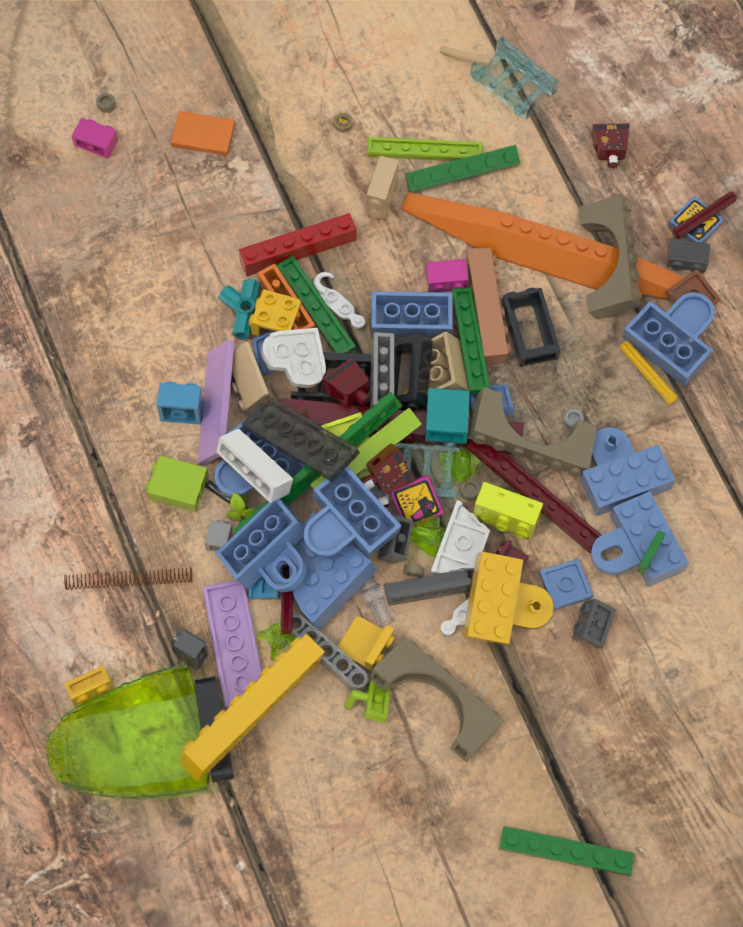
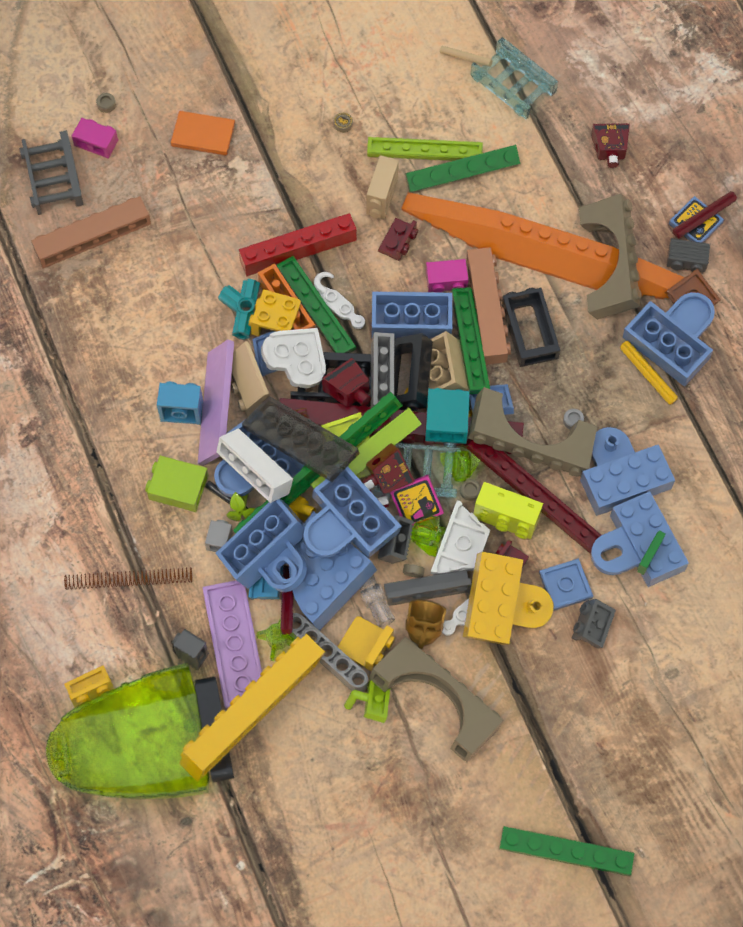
(66, 161): none -> dark grey fence
(91, 232): none -> nougat brick
(302, 508): none -> yellow plate
(398, 238): none -> dark red bracket
(424, 621): none -> pearl gold helmet

